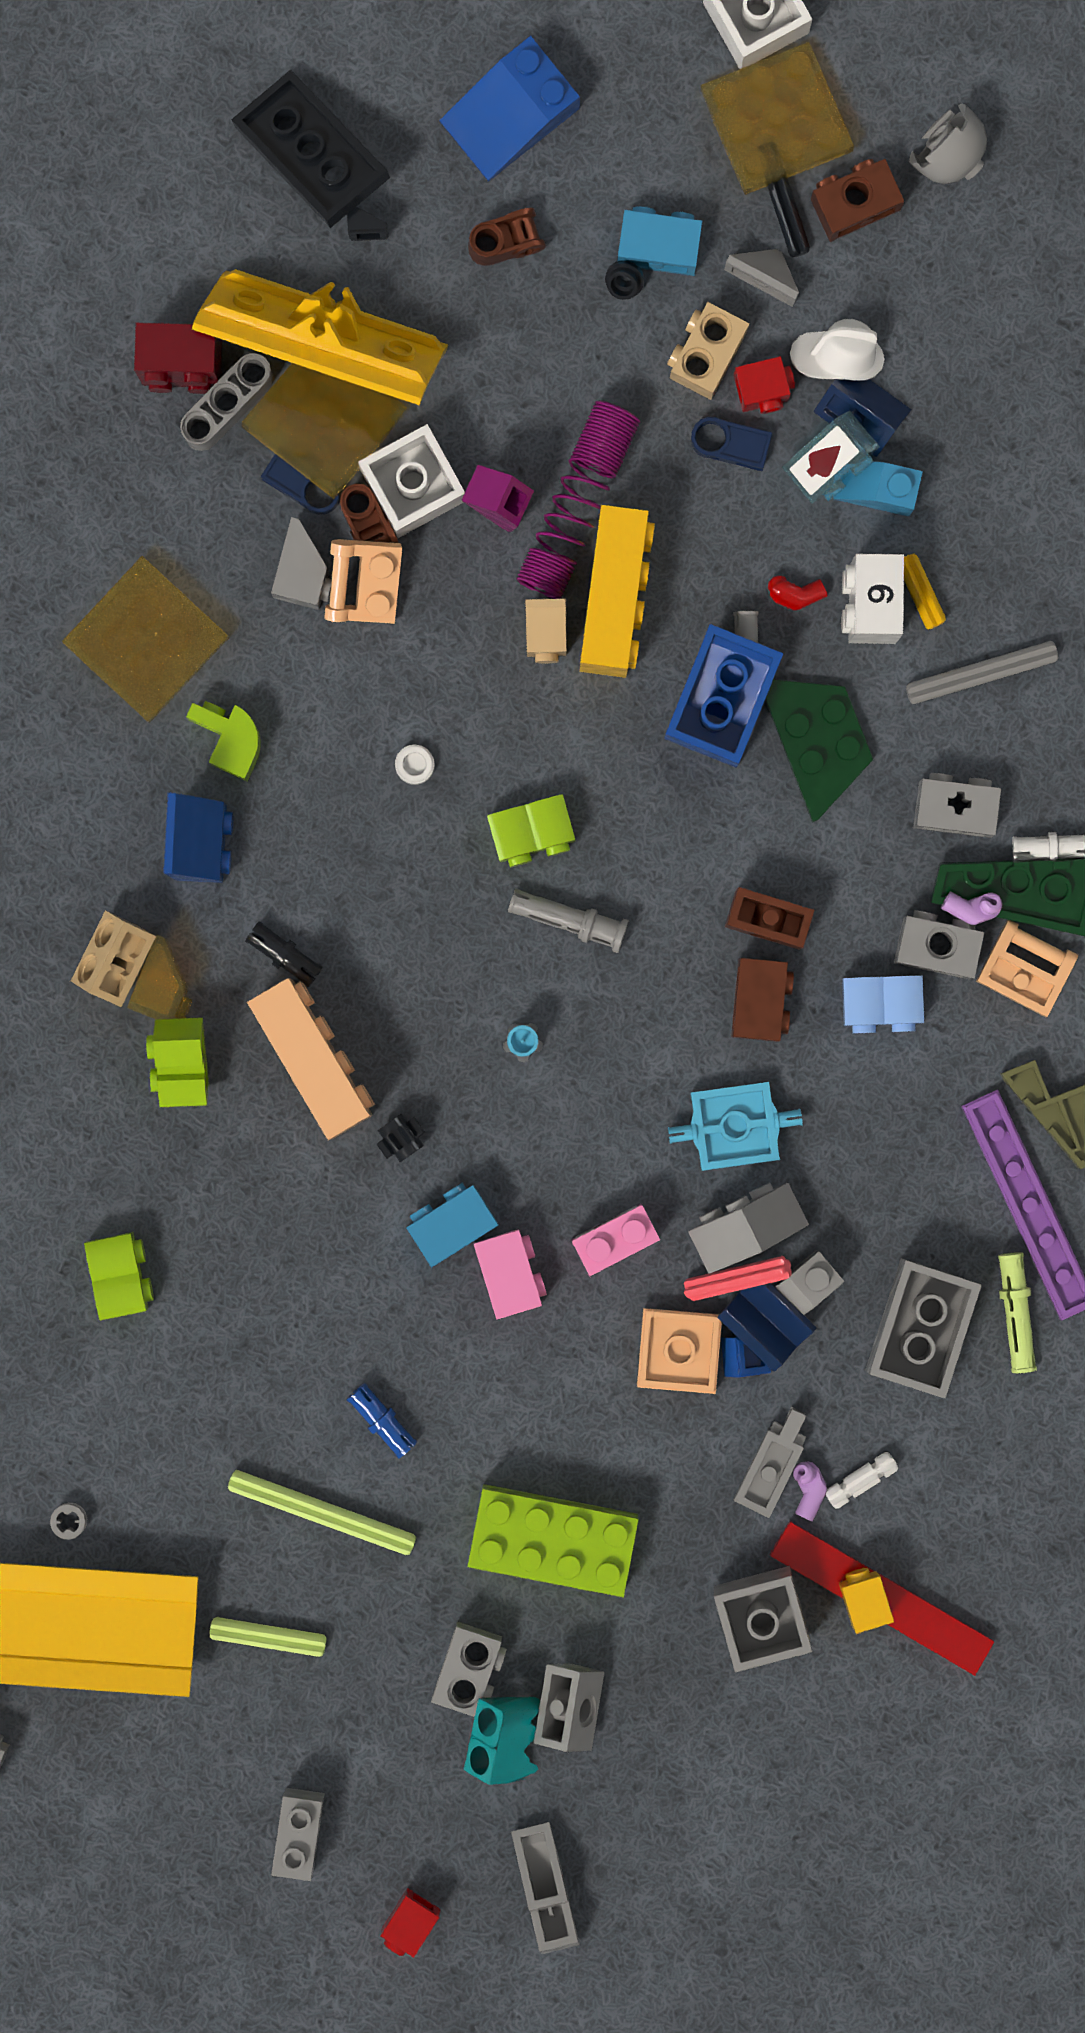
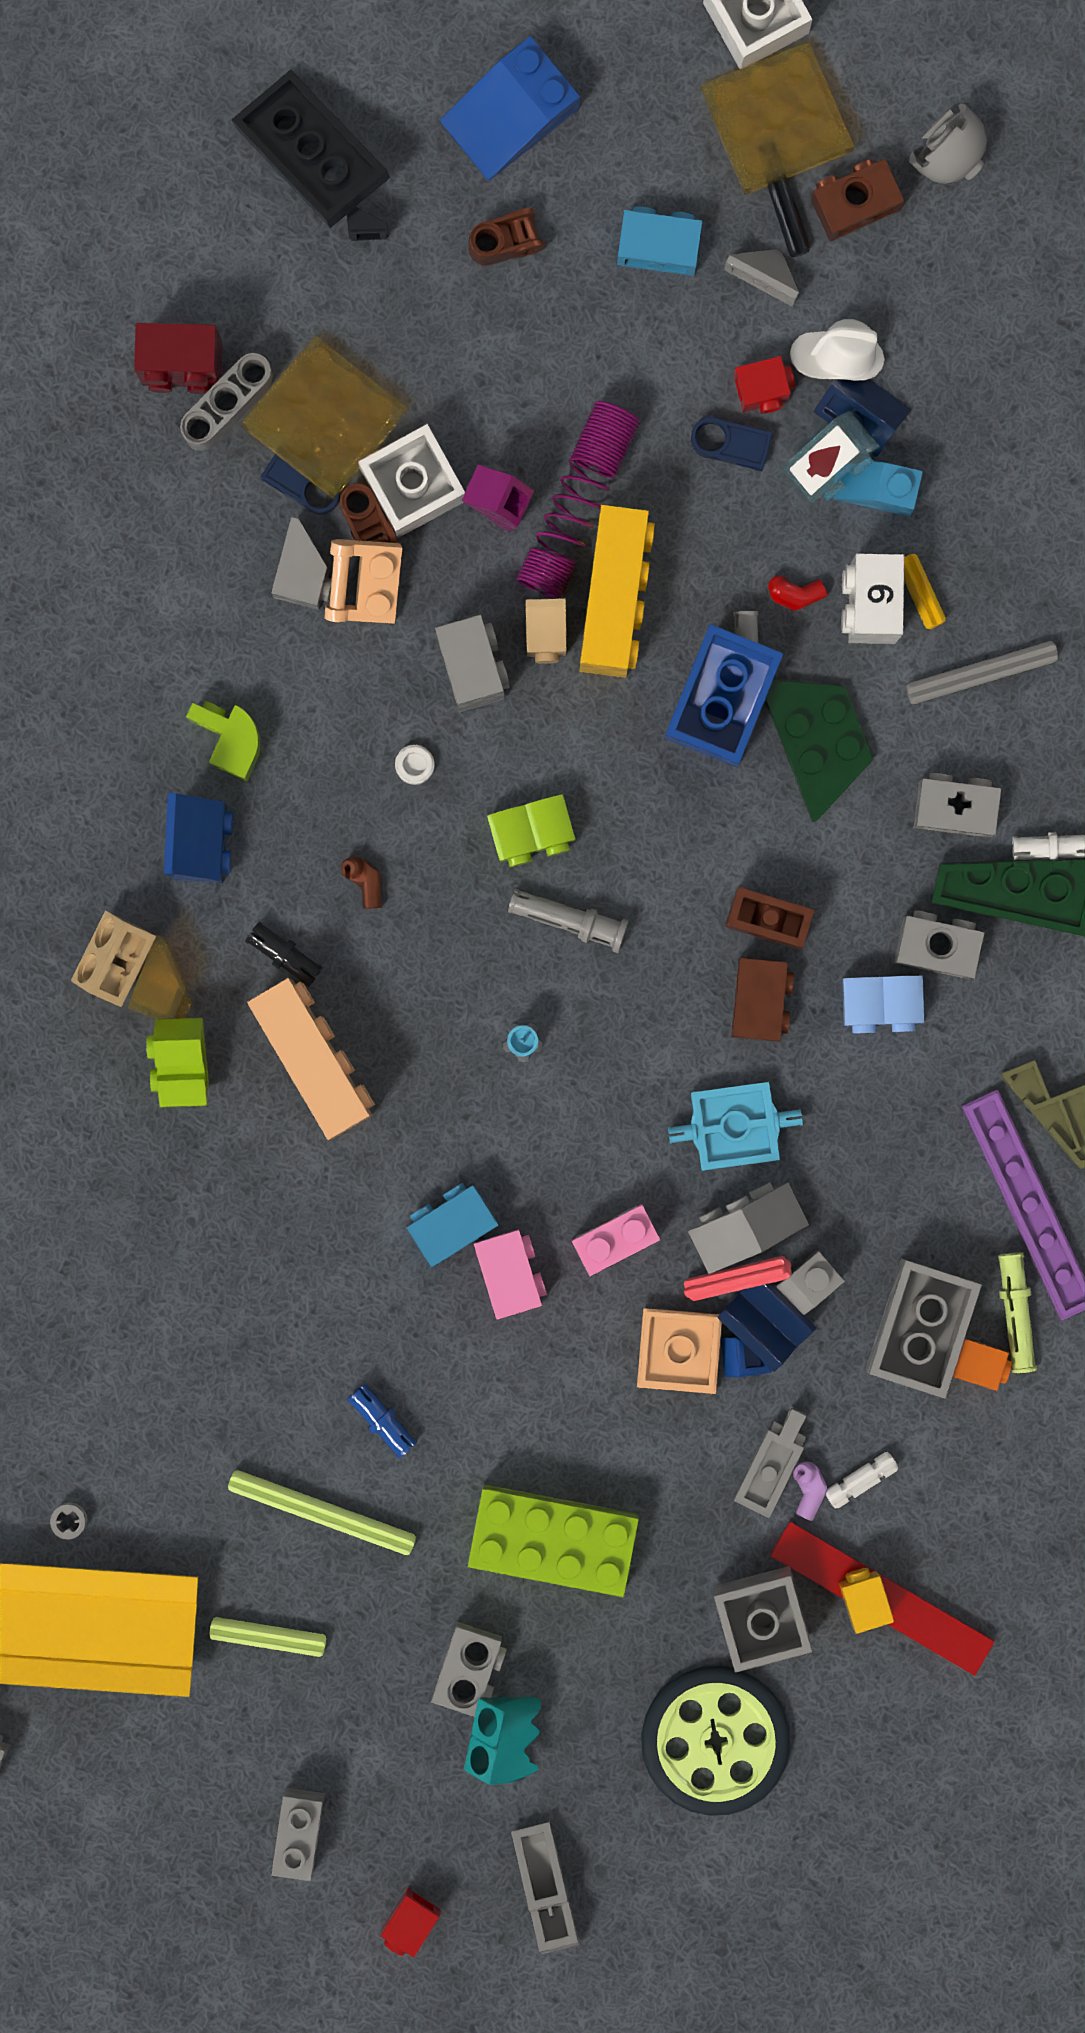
(118, 1276): lime brick -> none
(145, 639): clear yellow plate -> none
(321, 334): yellow hinge -> none
(366, 877): none -> copper arm
(400, 1138): black gear -> none
(471, 664): none -> light grey brick
(569, 1707): light grey brick -> none
(624, 289): black plate -> none
(674, 1775): none -> wedge
(715, 354): tan brick -> none
(975, 910): lavender arm -> none
(982, 1364): none -> orange brick
(1020, 979): light nougat plate -> none

